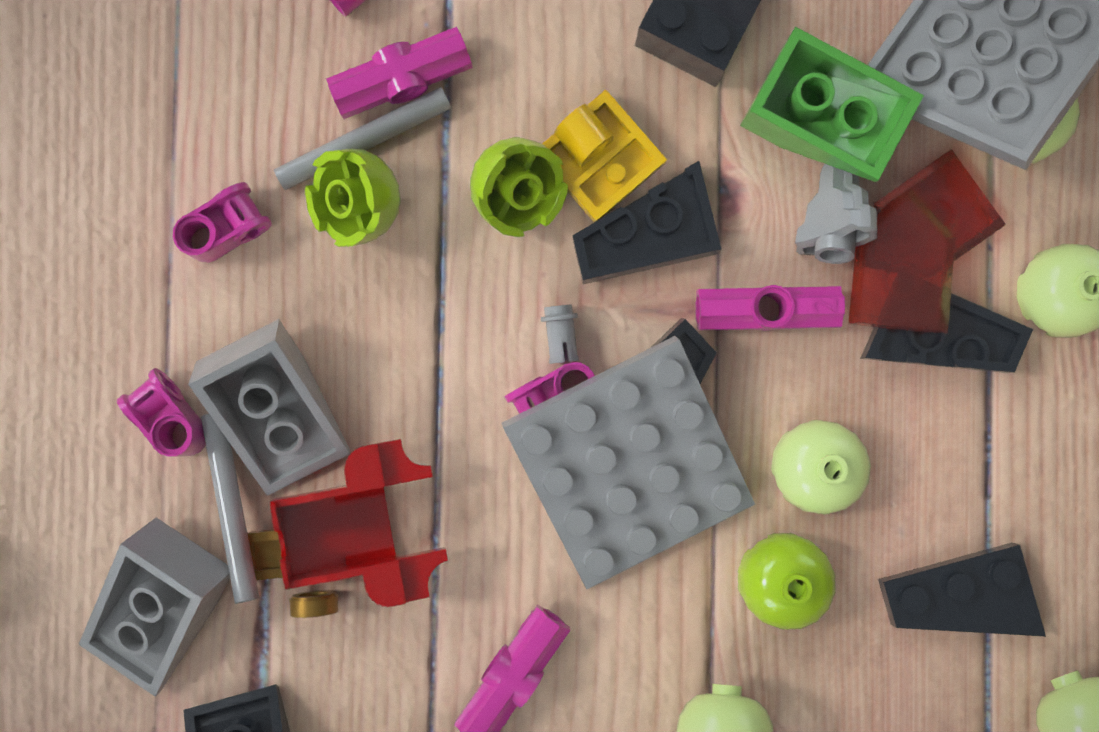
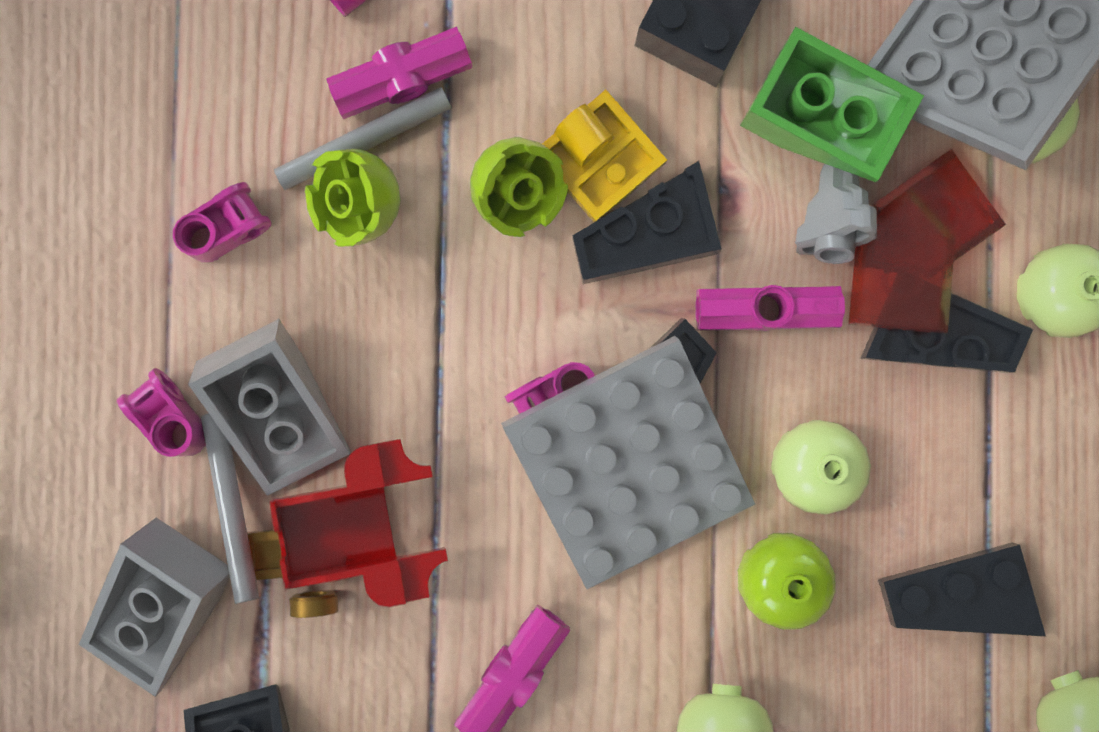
(561, 333): light grey pin -> none

